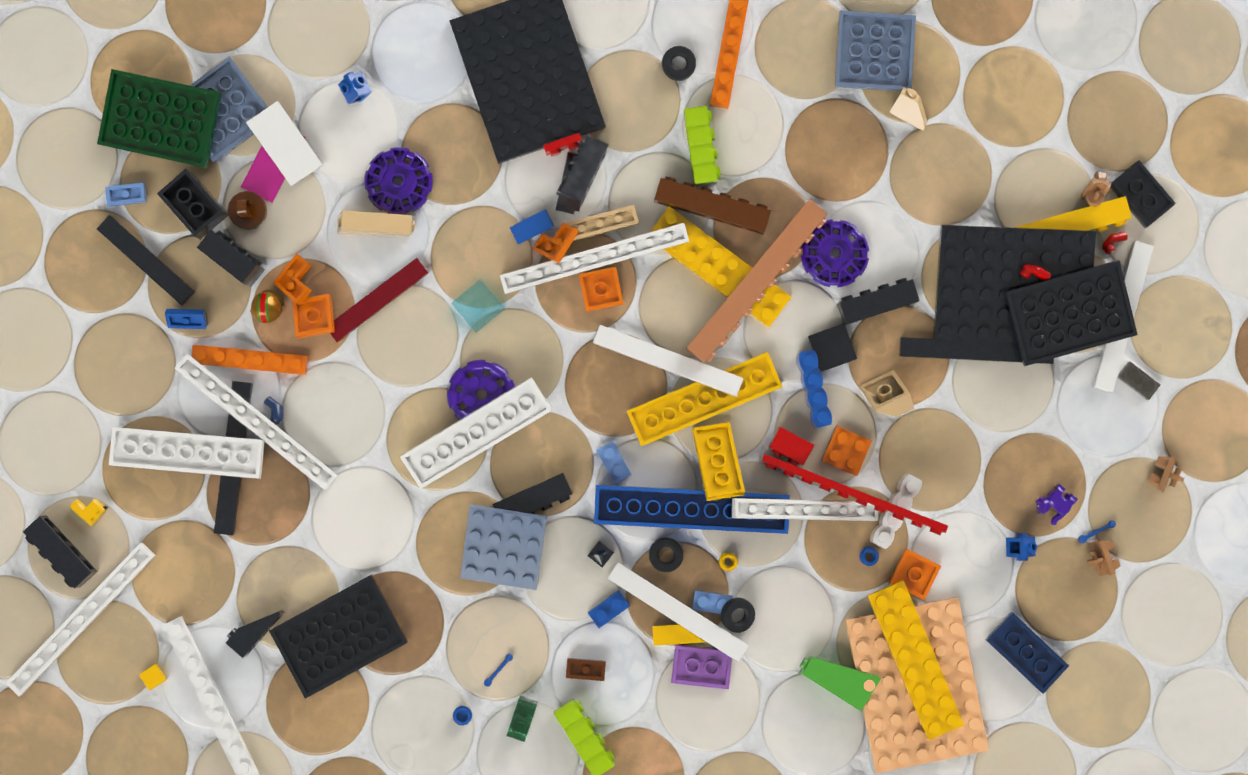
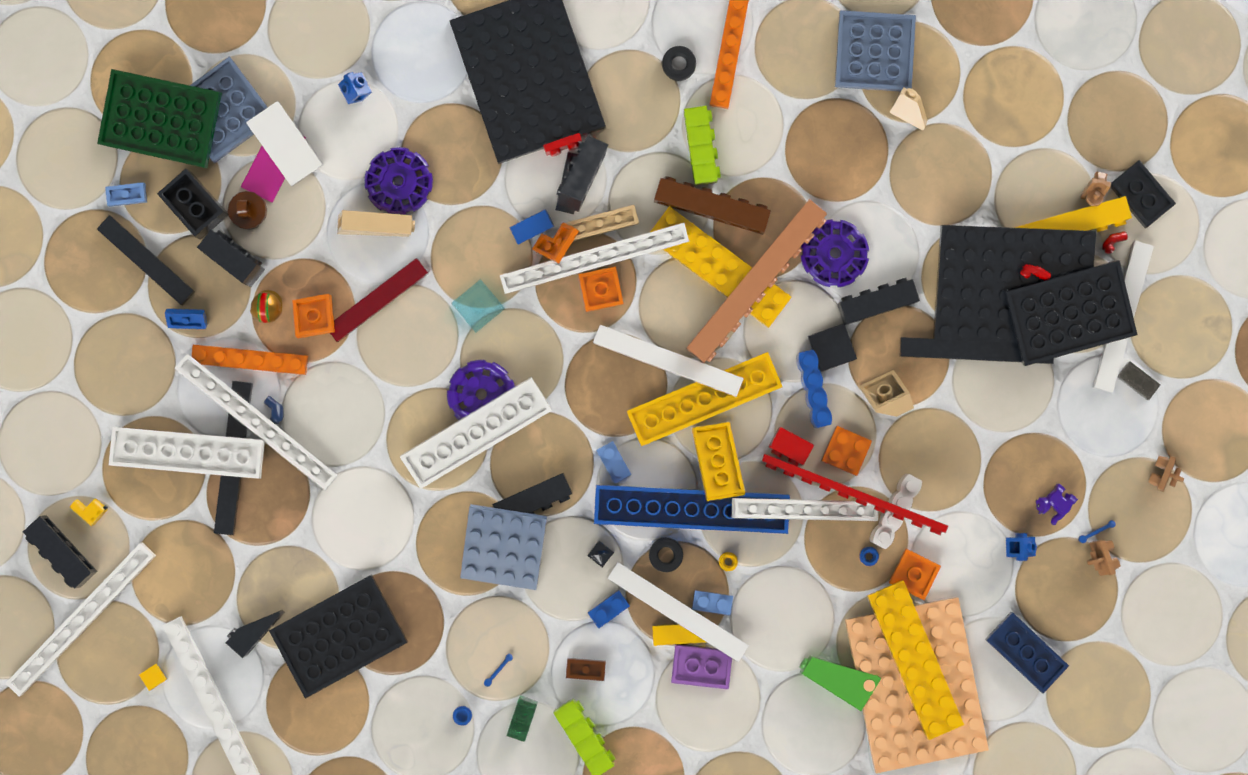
(290, 277): orange plate -> none
(746, 622): black tyre -> none

